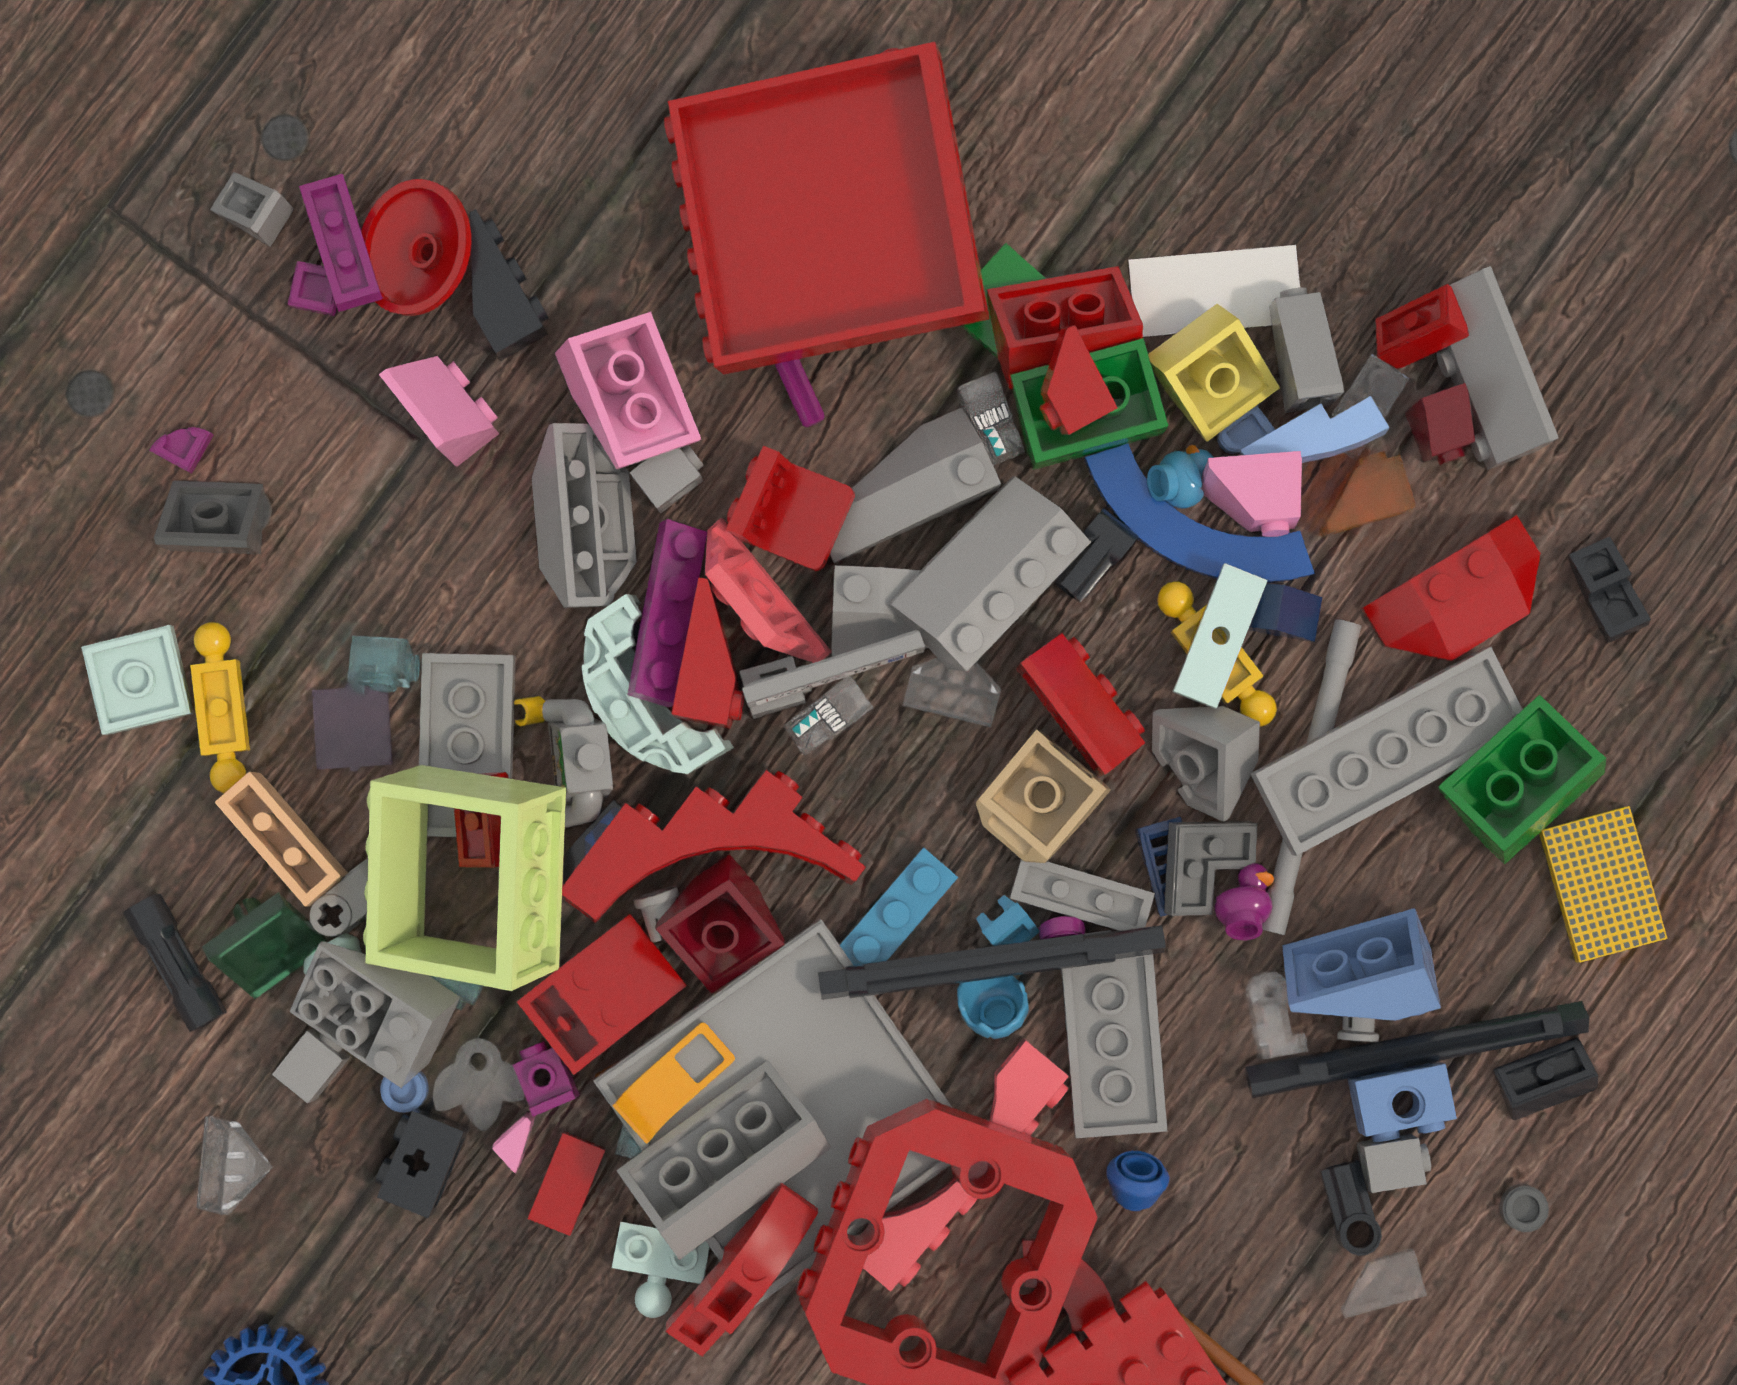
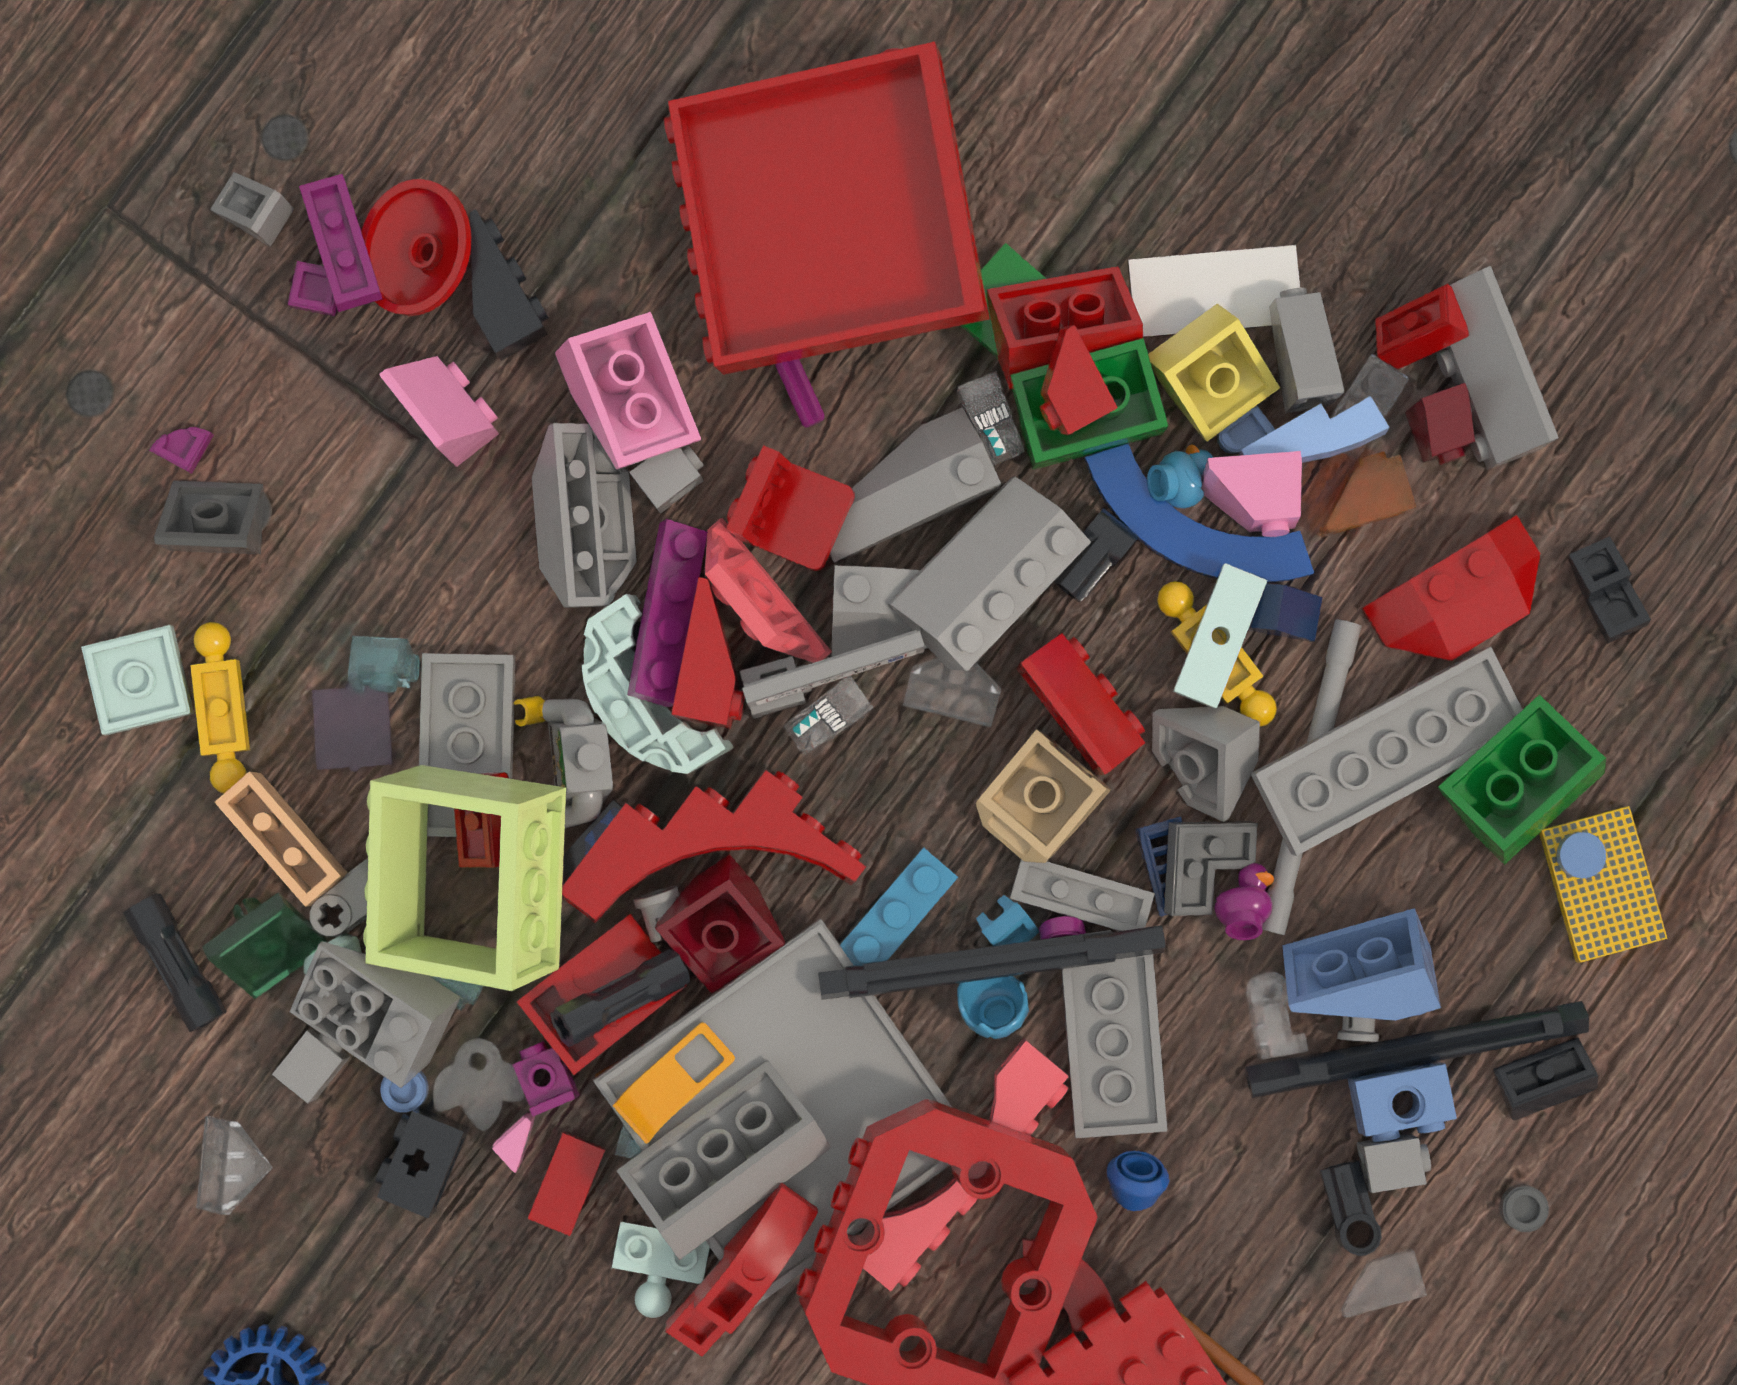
(597, 1009): none -> black axle
(1581, 855): none -> medium blue tile

